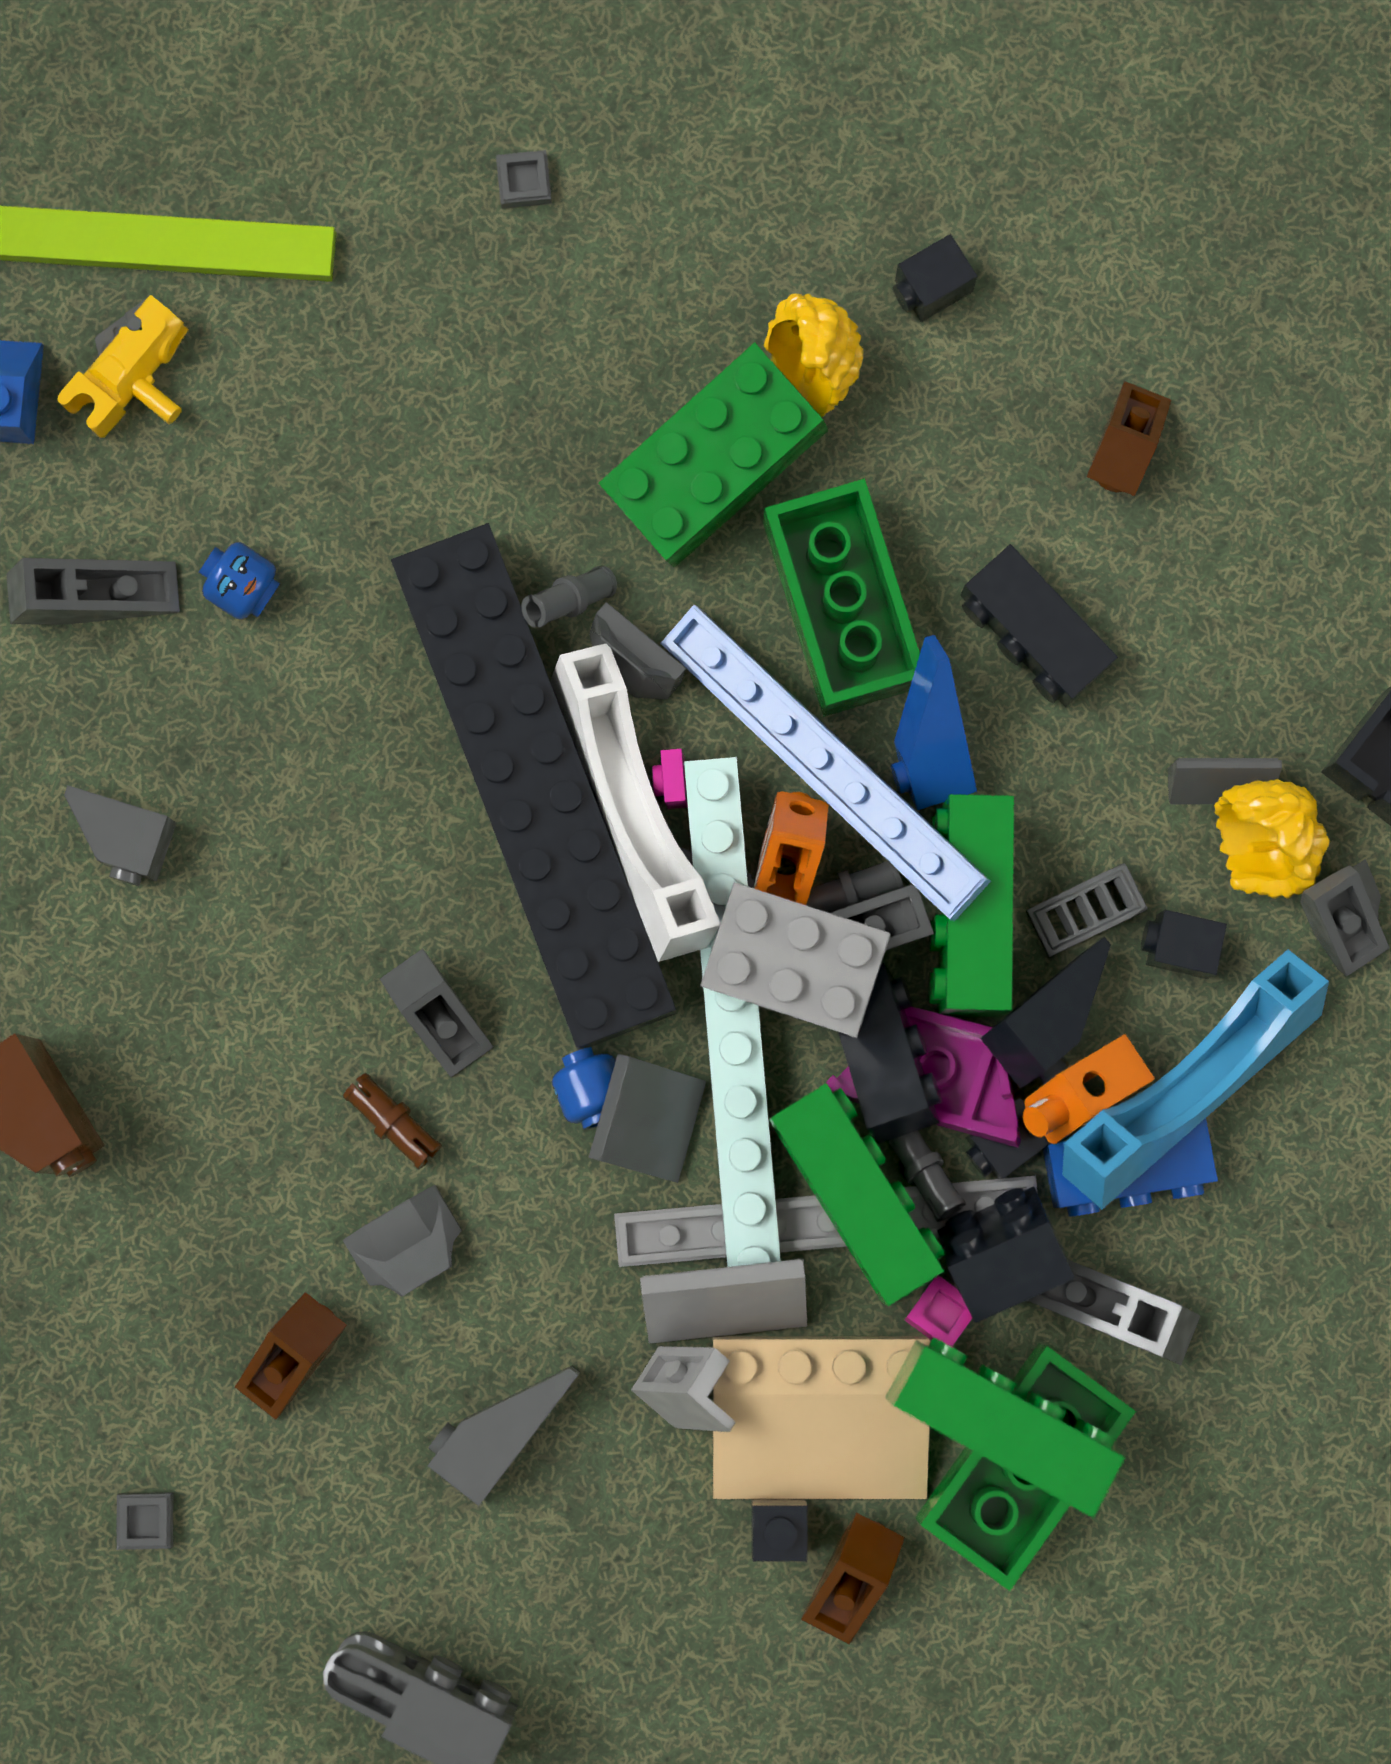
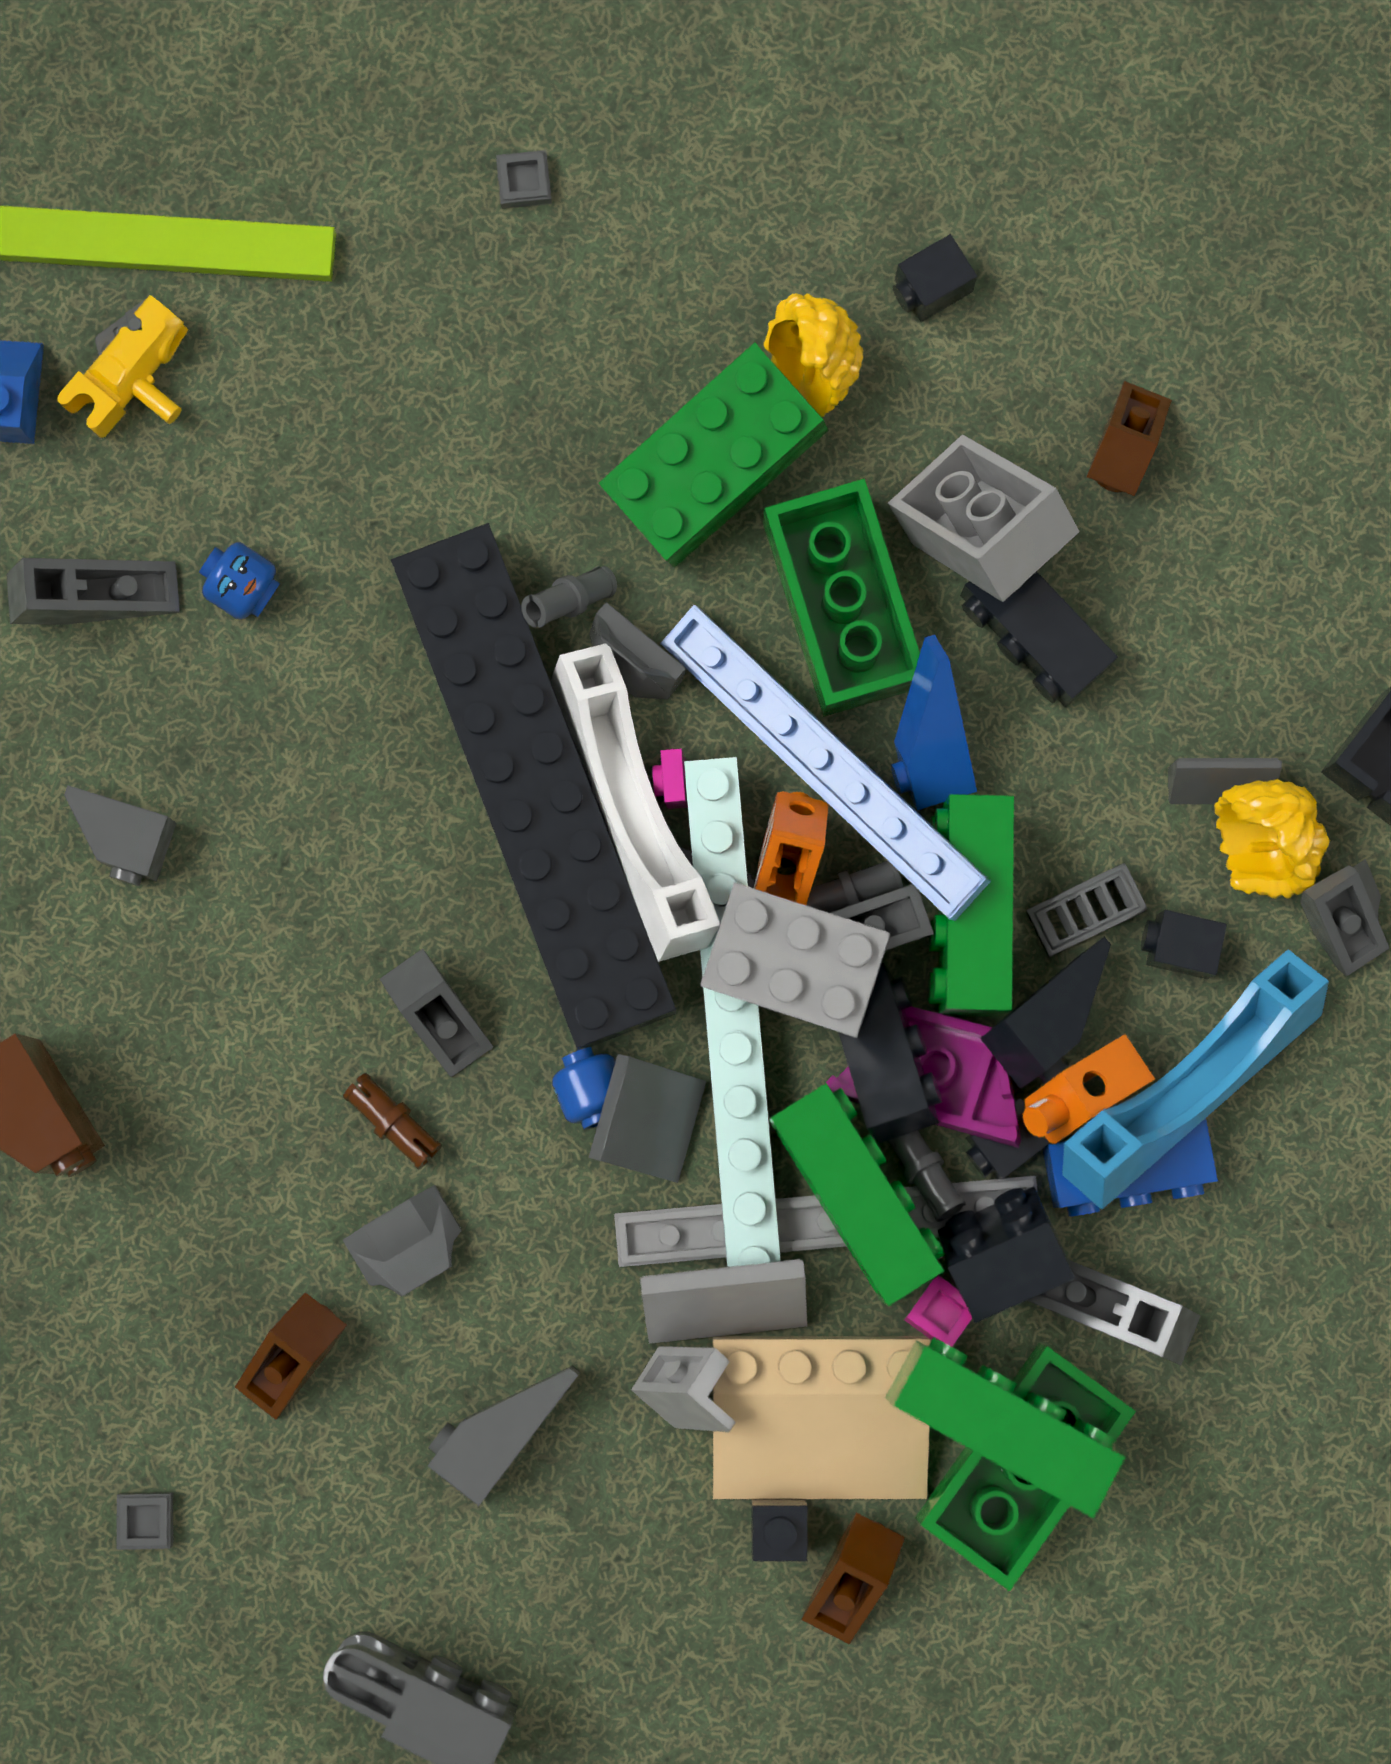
(984, 517): none -> light grey brick

